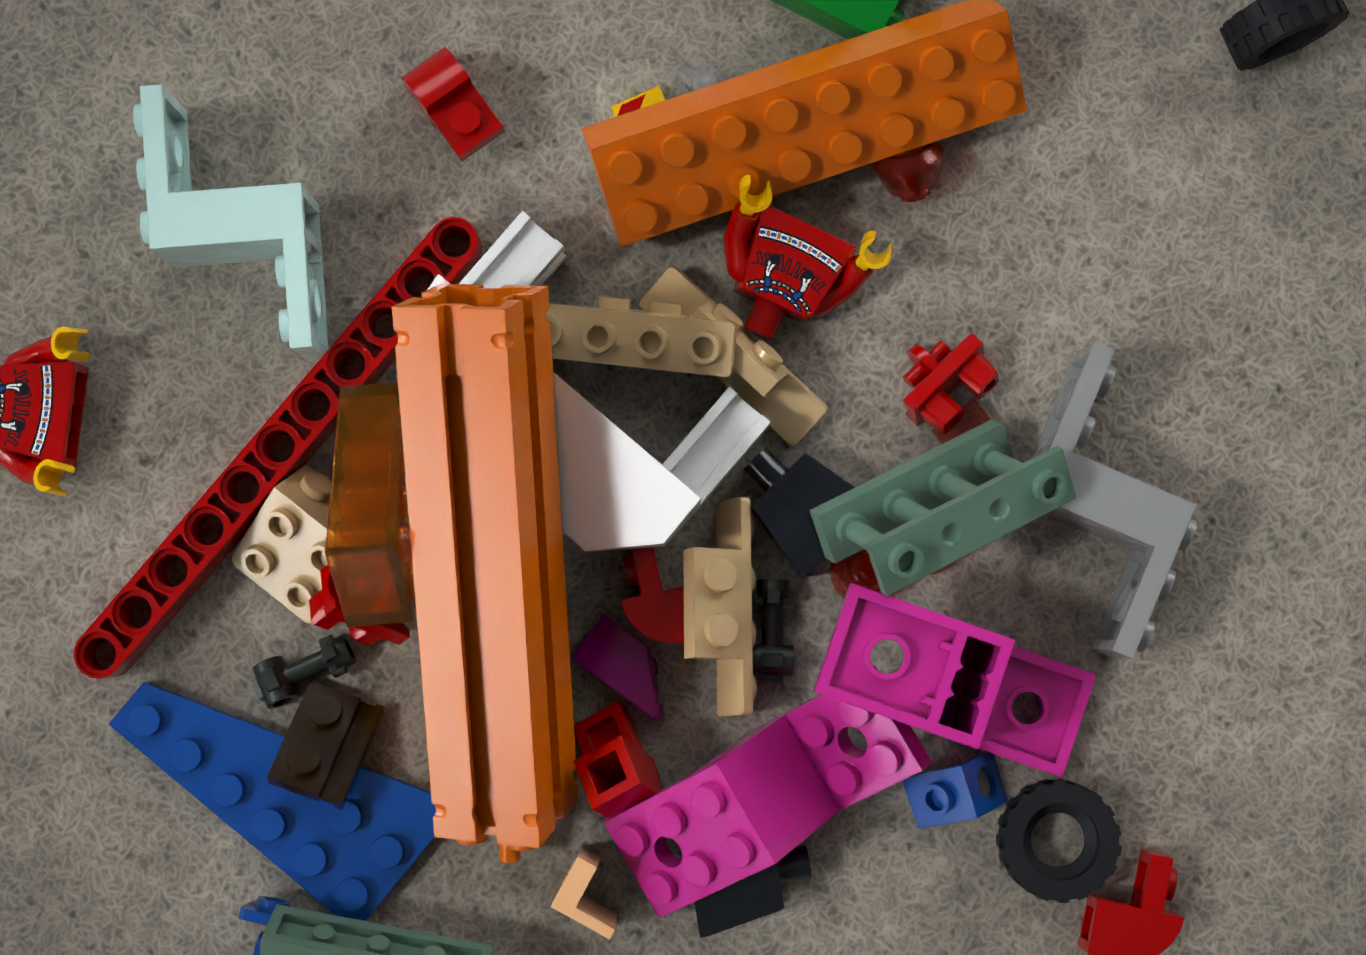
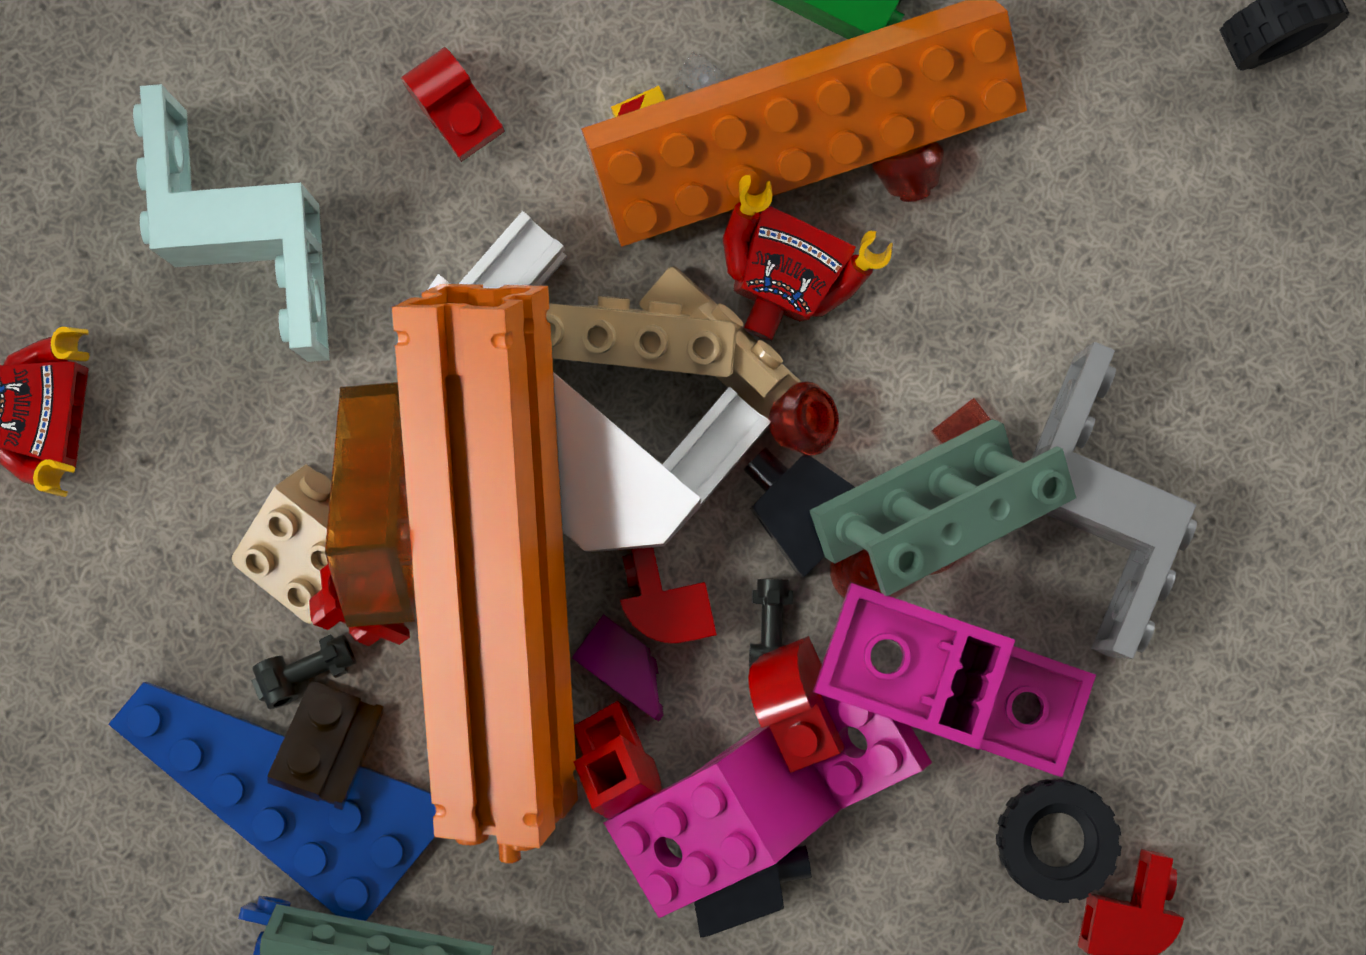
(256, 459): red beam -> none
(571, 901): light nougat panel -> none
(720, 606): tan bracket -> none
(785, 701): none -> red brick
(804, 419): none -> clear red cone
(931, 397): red hips -> none
(954, 792): blue bracket -> none

